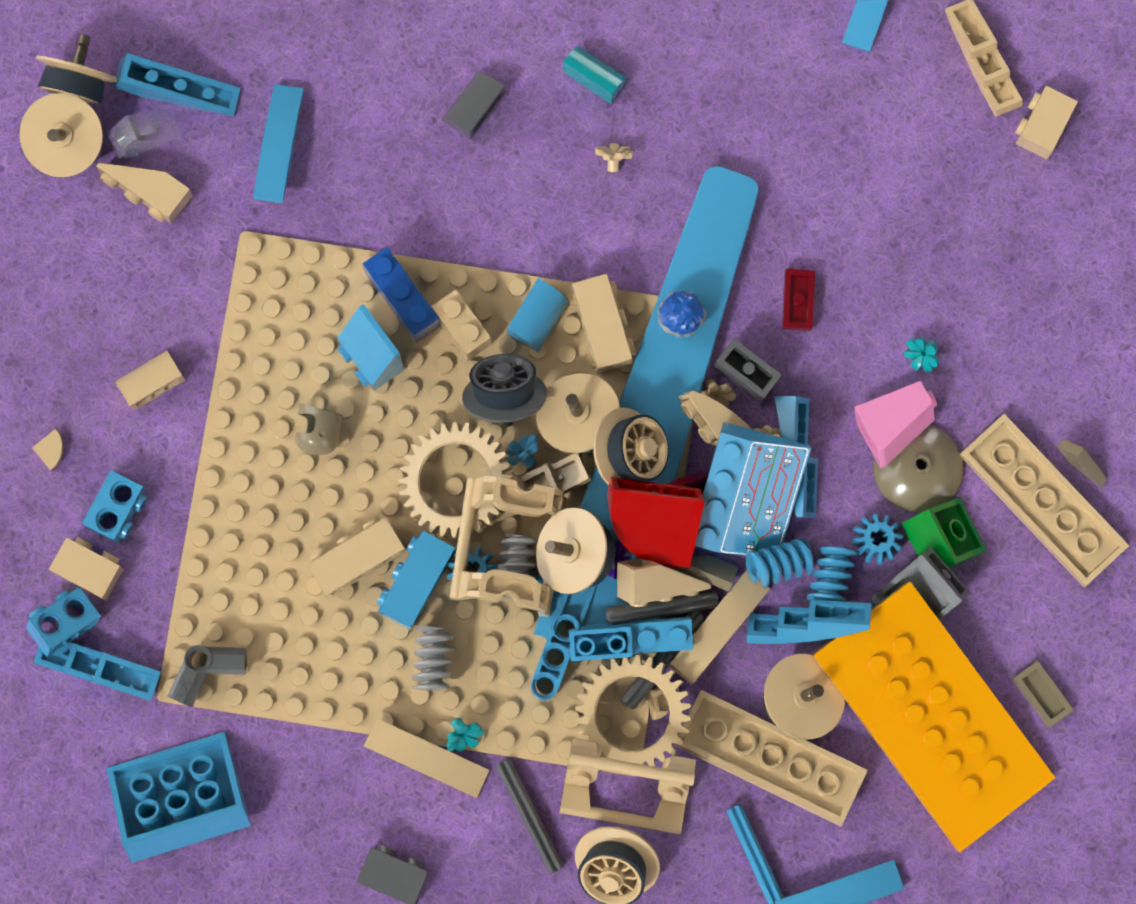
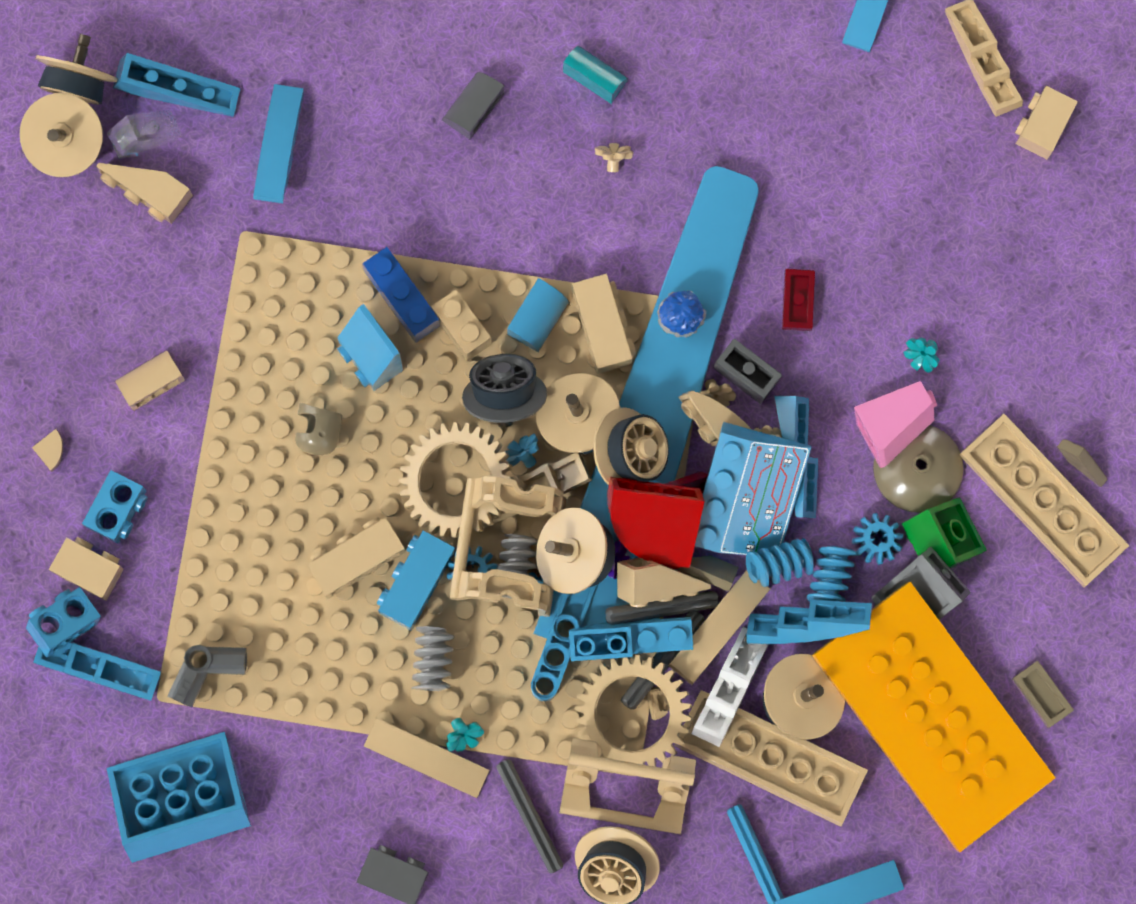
(729, 690): none -> white slope

